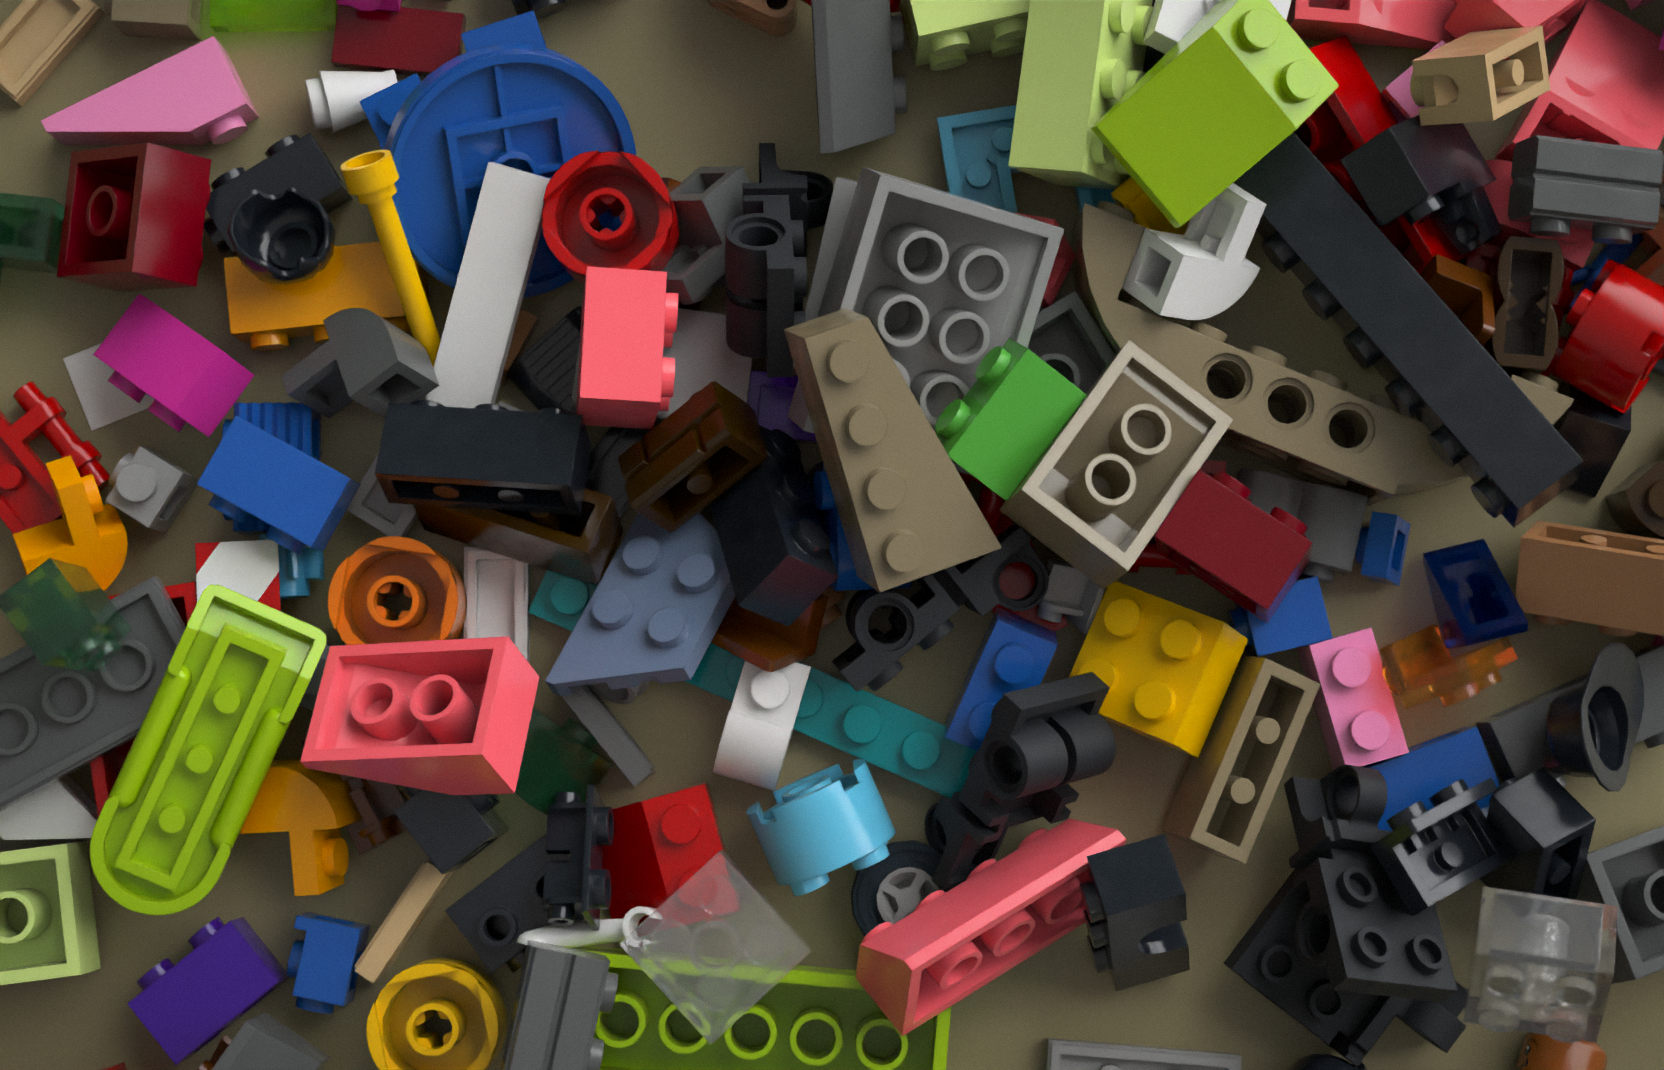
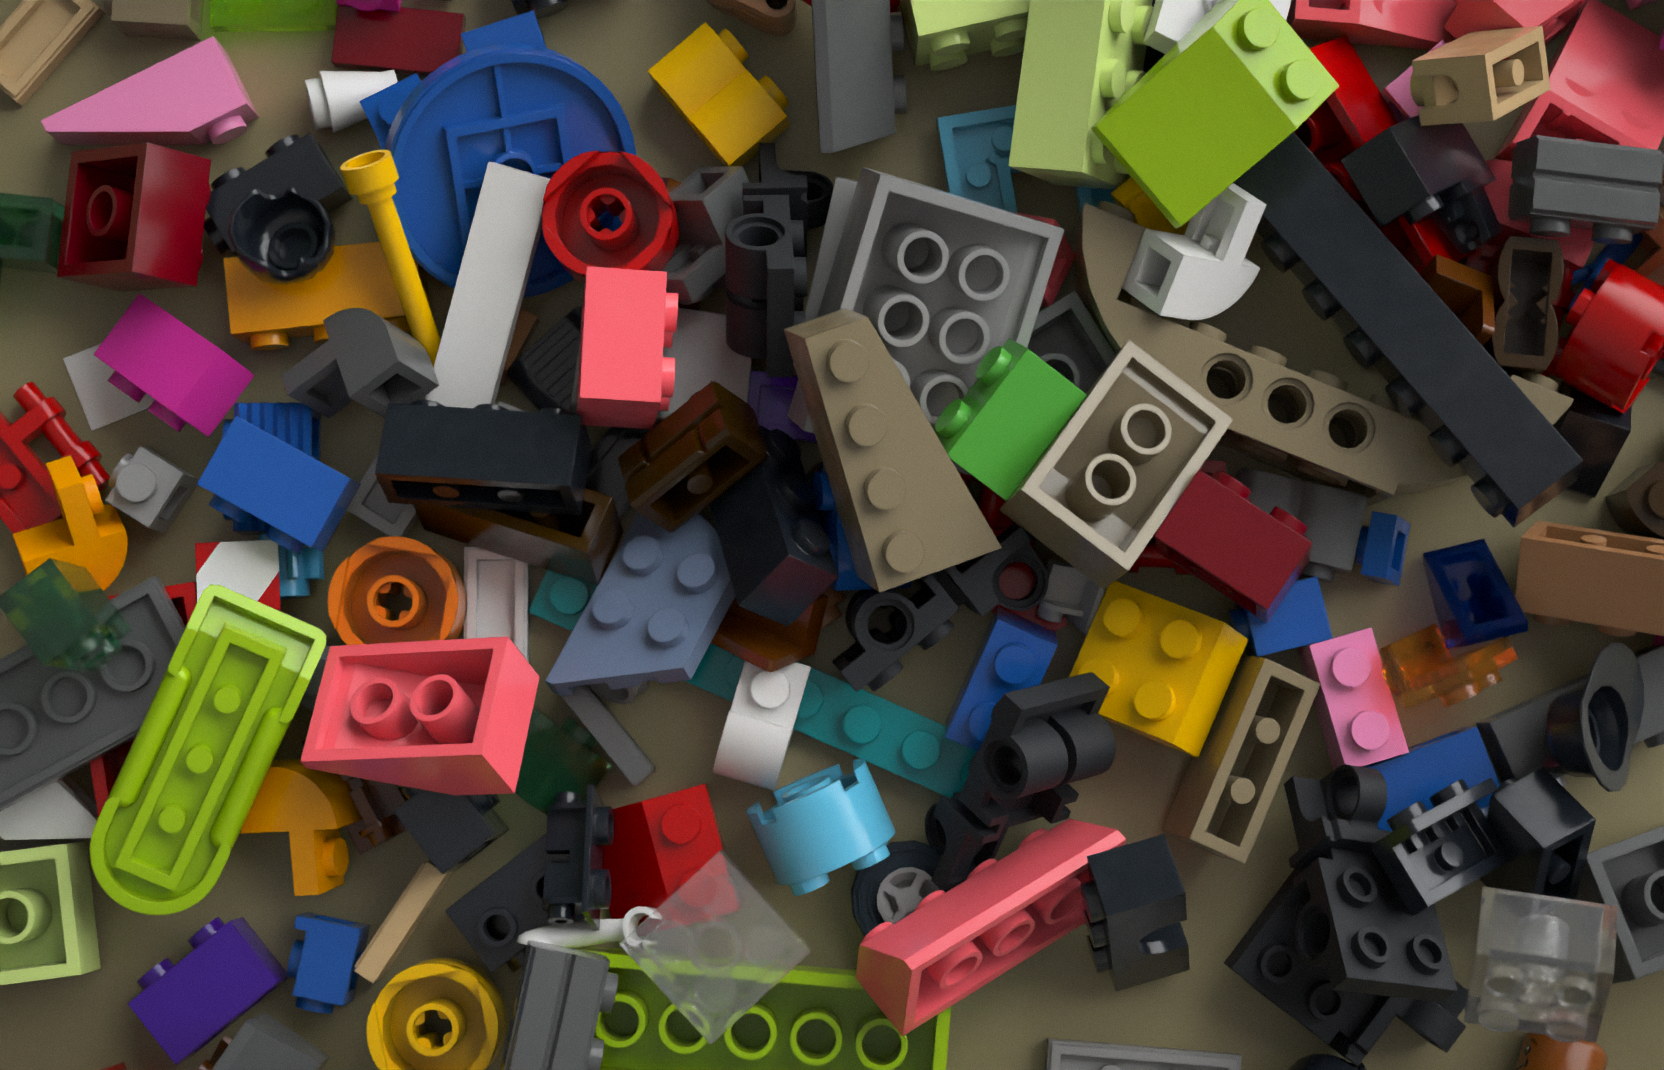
(720, 96): none -> yellow brick

